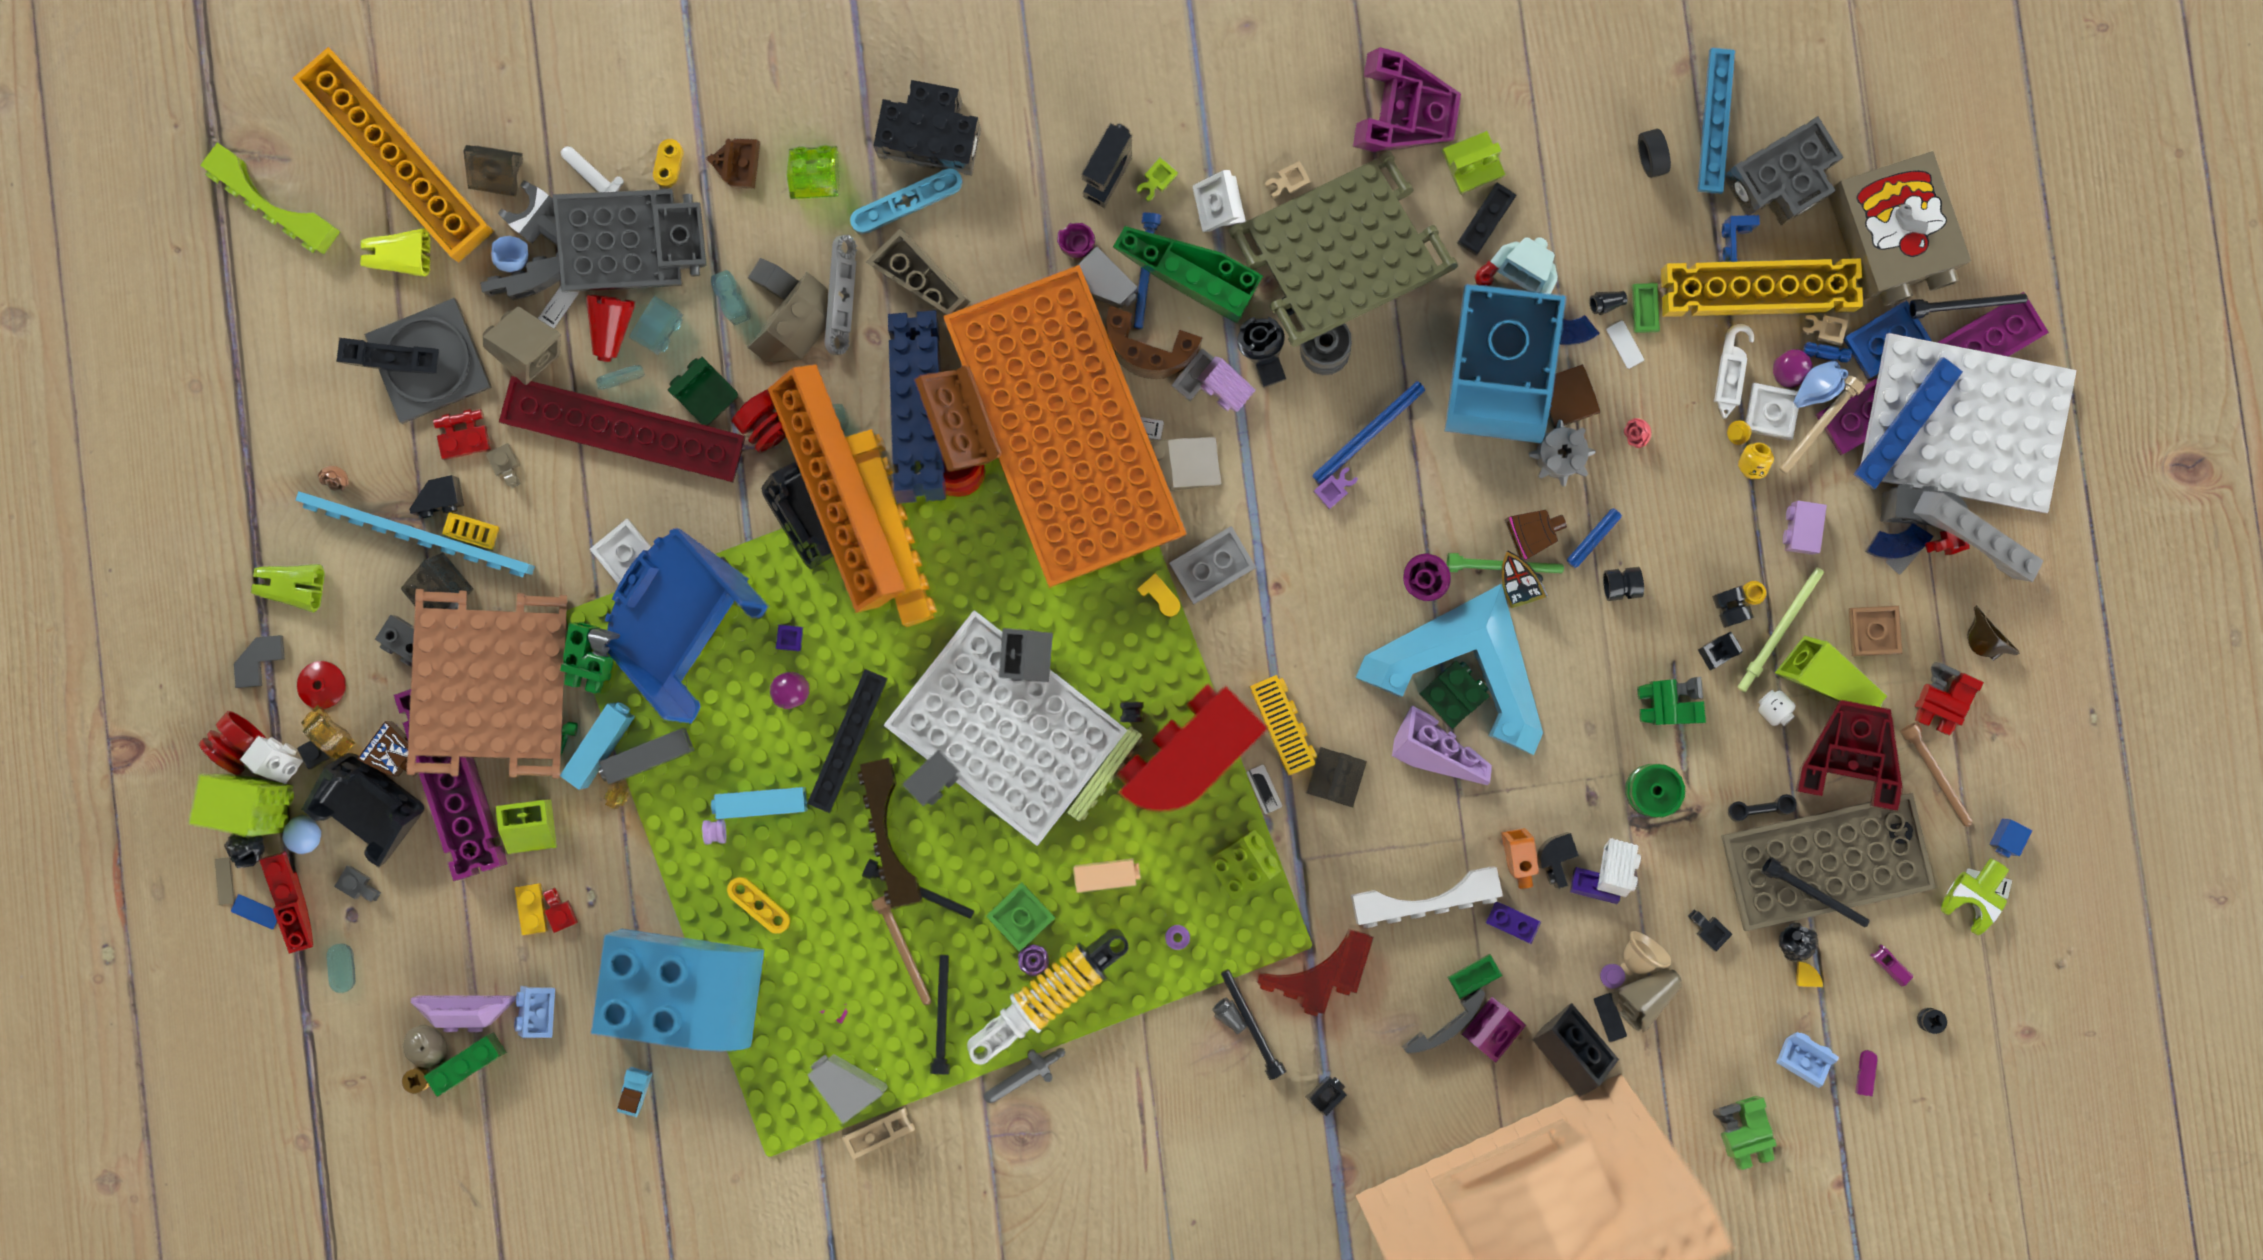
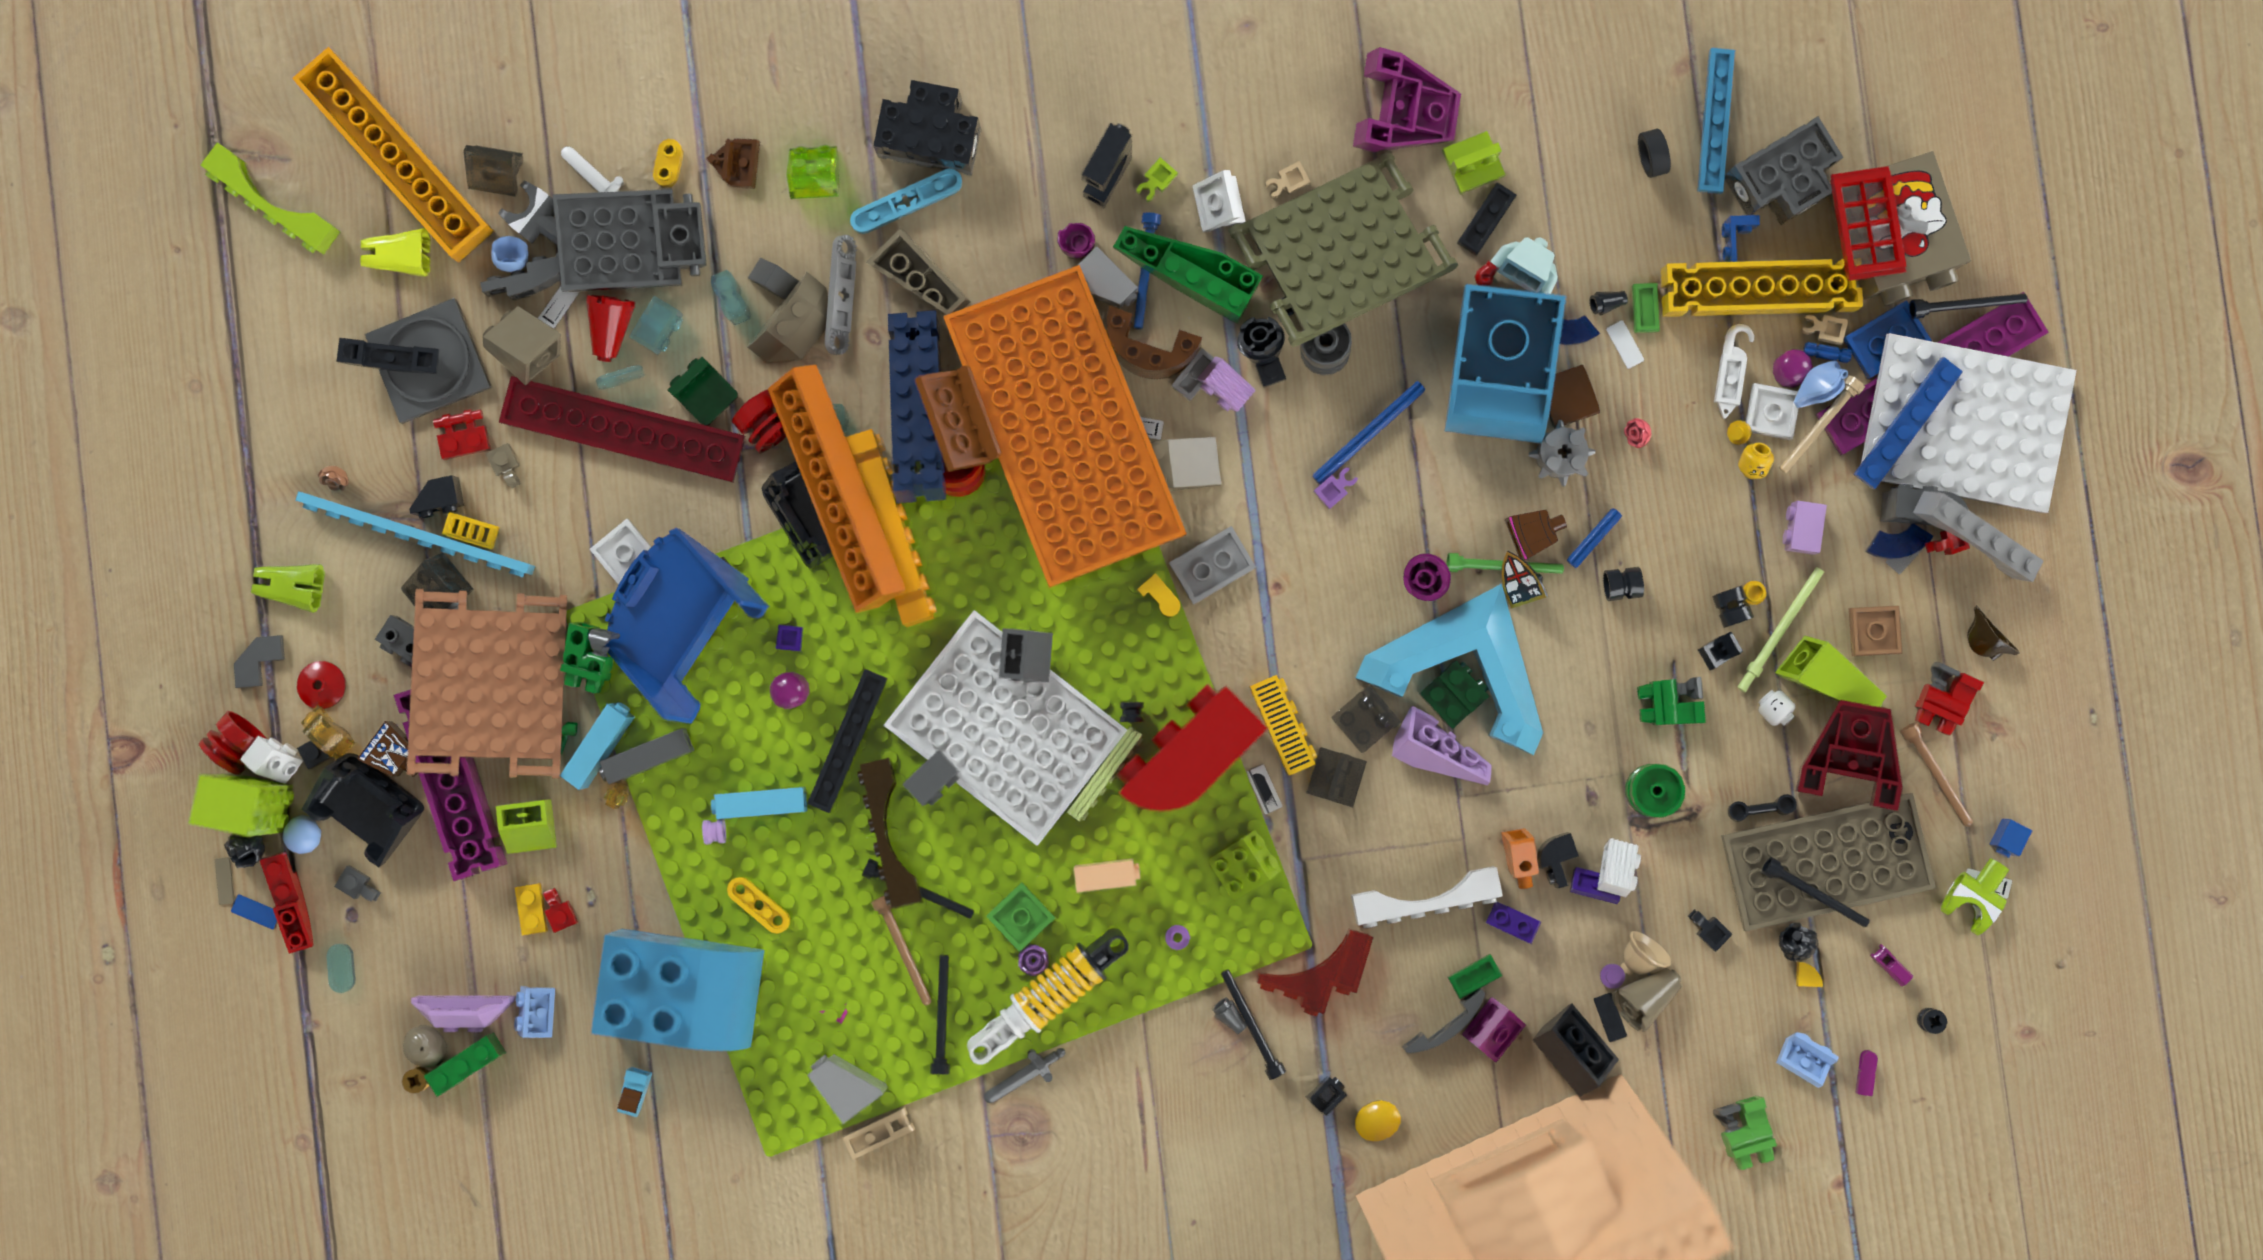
(1365, 719): none -> clear smoke bracket
(1377, 1120): none -> yellow hat
(1868, 223): none -> red piece

